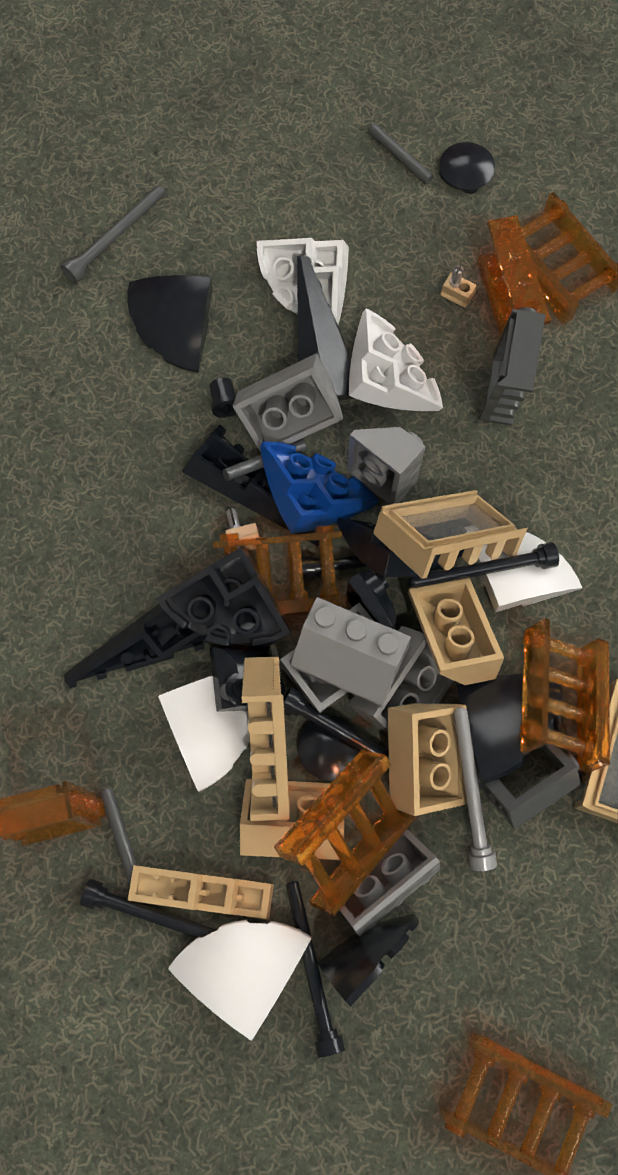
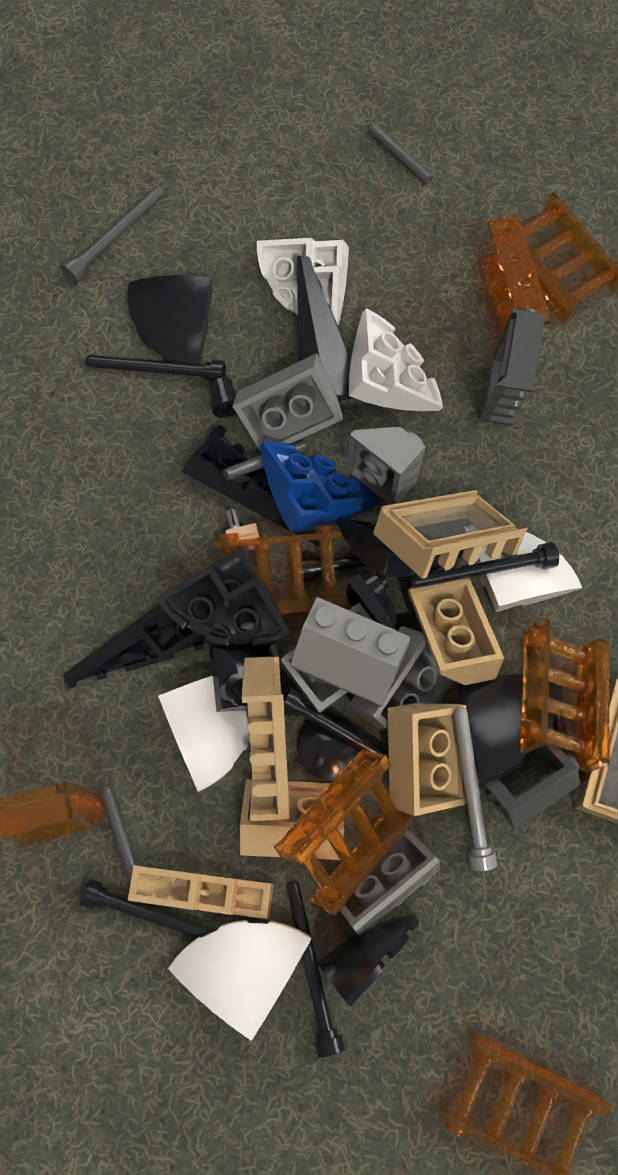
(211, 371): none -> black piece
(457, 288): tan piece -> none
(467, 166): black dish -> none

